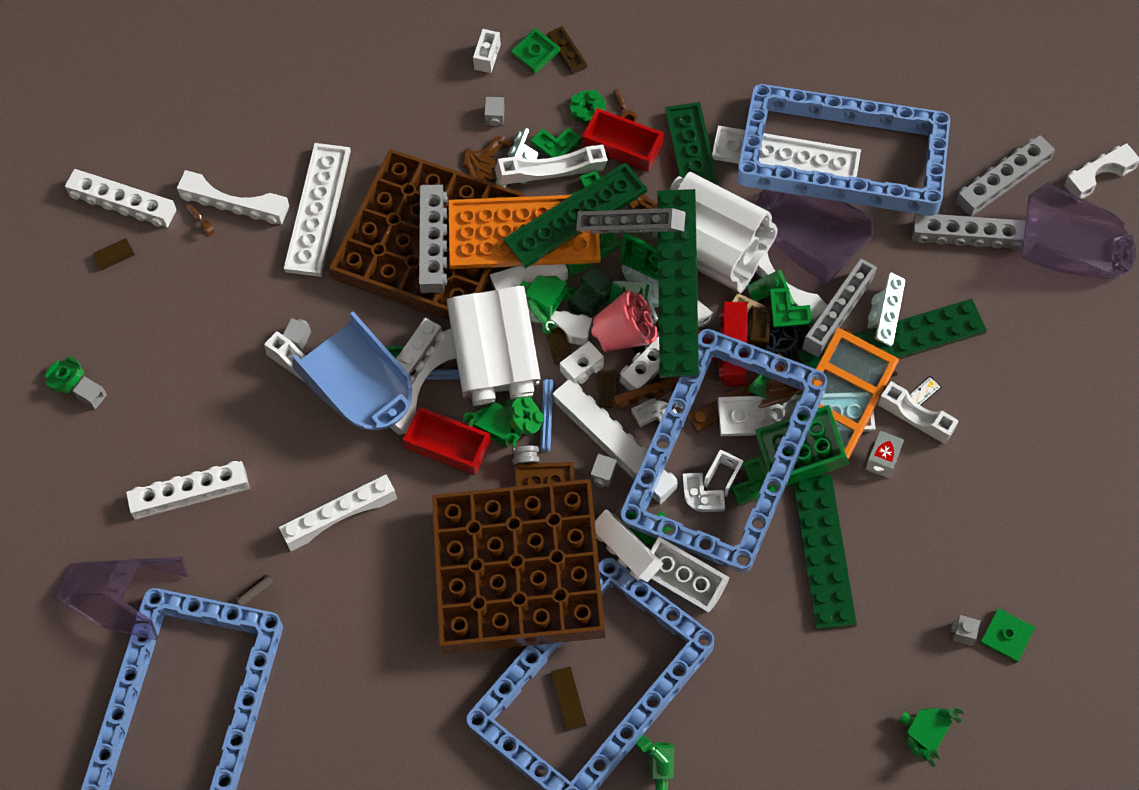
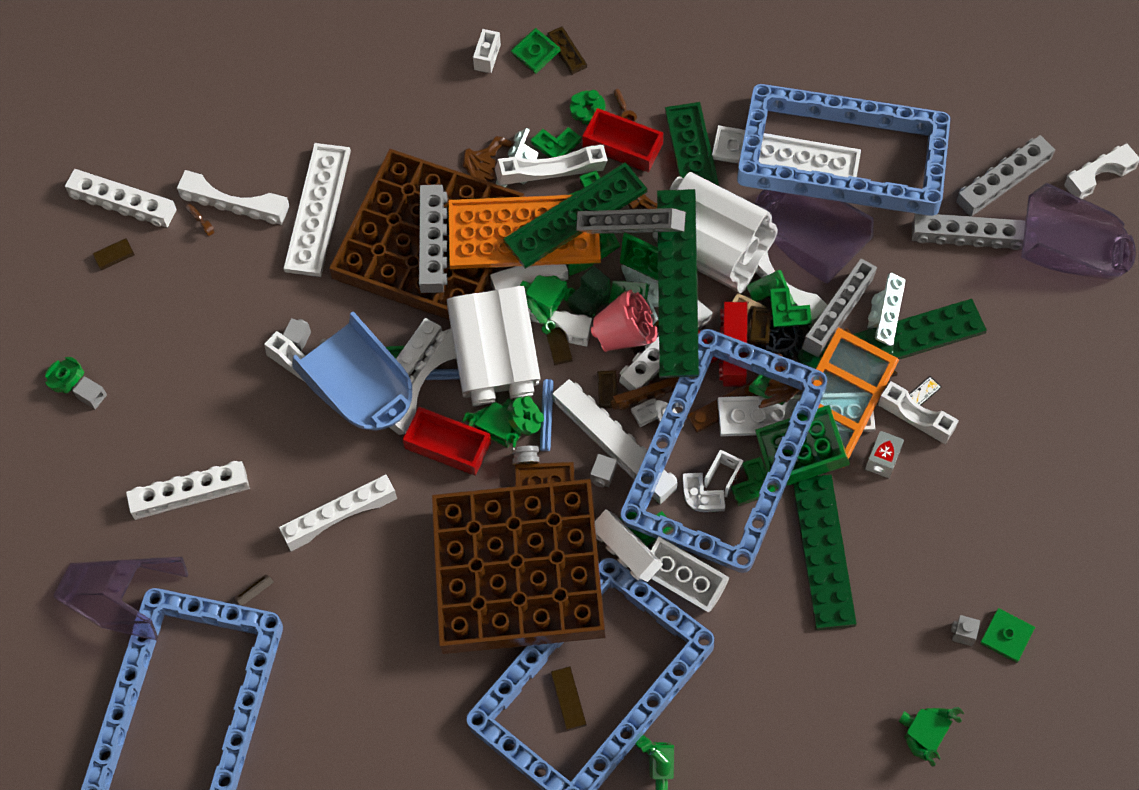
(494, 111): light grey brick -> none
(586, 354): white brick -> none

